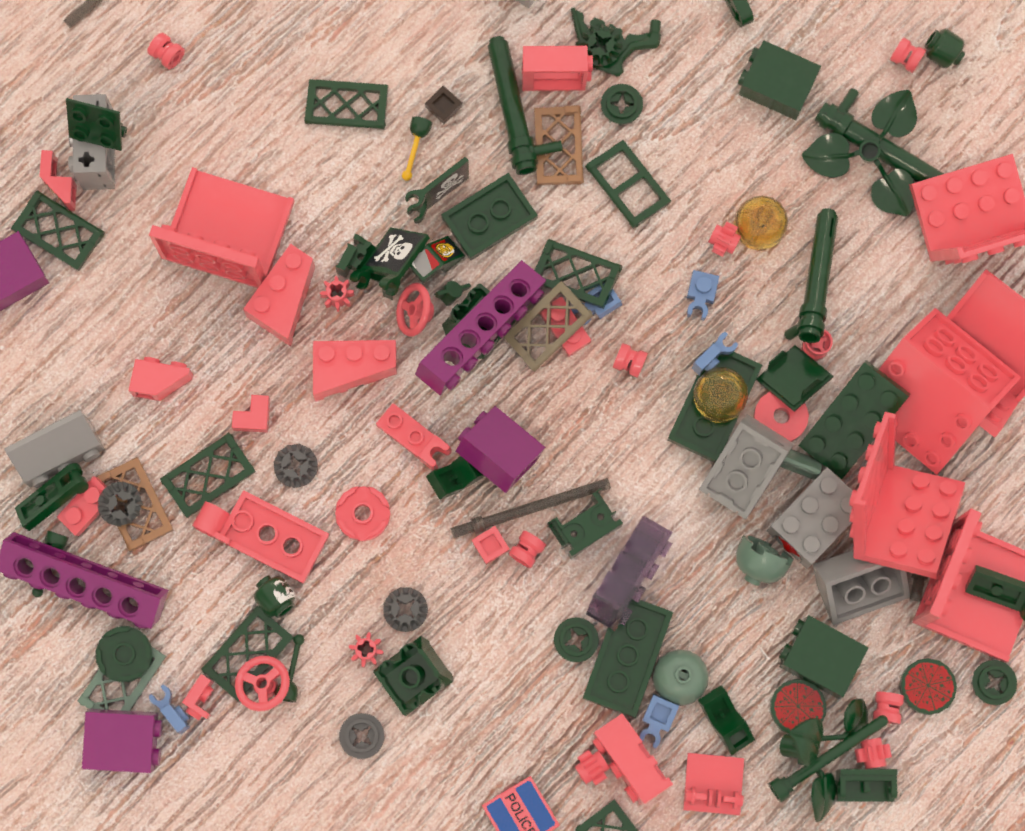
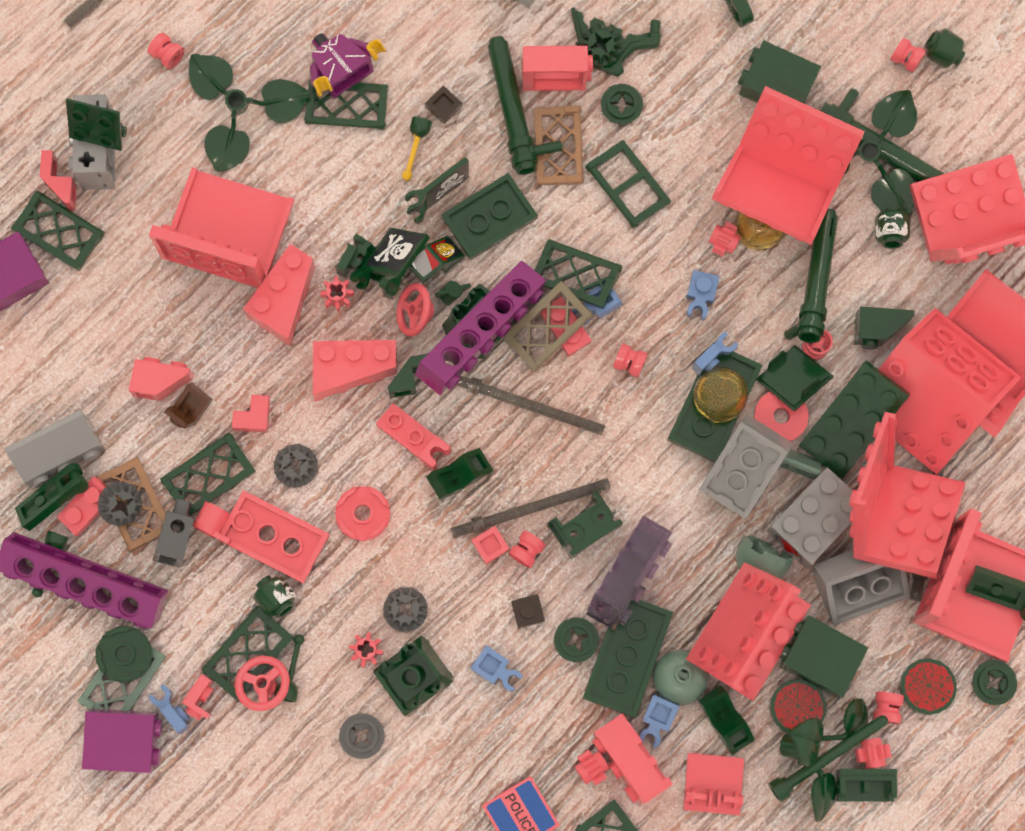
(172, 545): none -> dark grey torso
(188, 407): none -> reddish brown bracket
(223, 144): none -> dark green plant
(341, 62): none -> magenta torso
(404, 381): none -> dark green slope
(476, 386): none -> clear smoke bar
(492, 666): none -> medium blue plate
(499, 448): magenta brick -> none
(528, 611): none -> dark brown plate
(749, 630): none -> coral bracket
(788, 165): none -> coral bracket
(878, 325): none -> dark green slope
(892, 227): none -> dark green head

